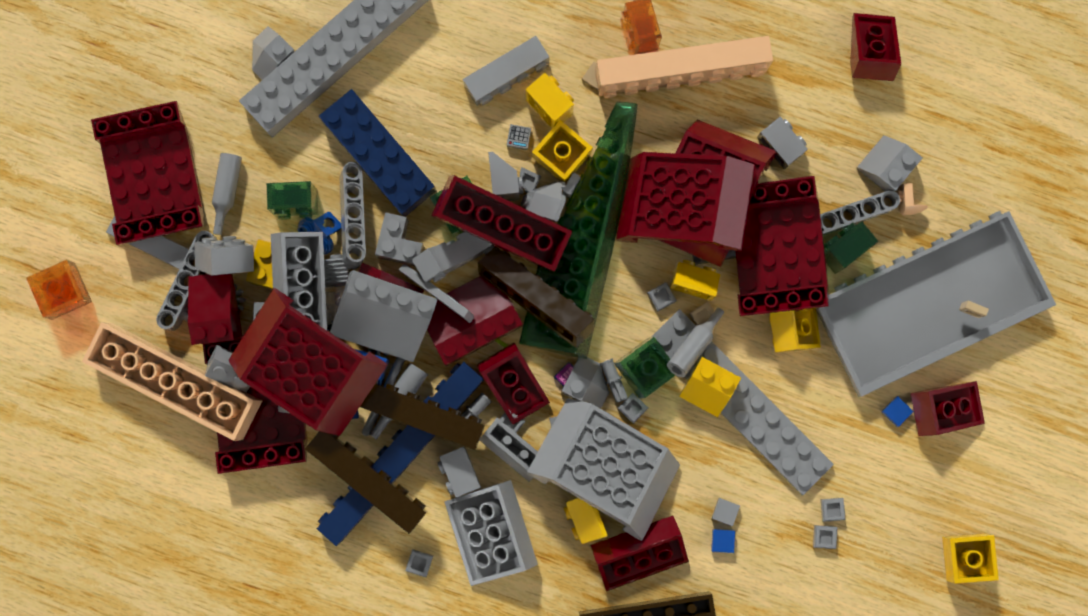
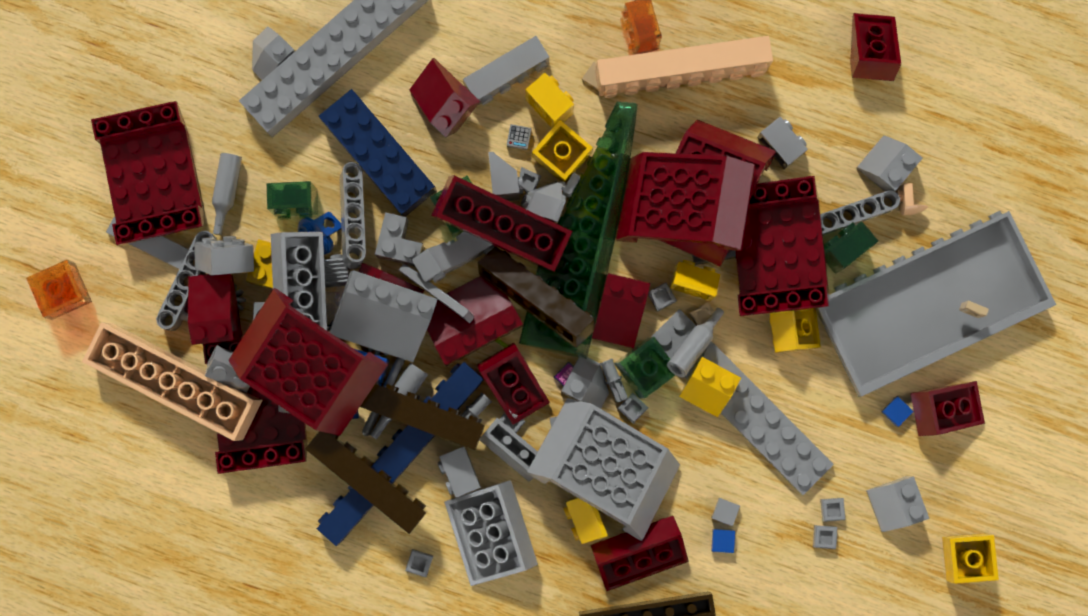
(443, 98): none -> dark red slope
(621, 310): none -> dark red slope
(897, 504): none -> light grey slope

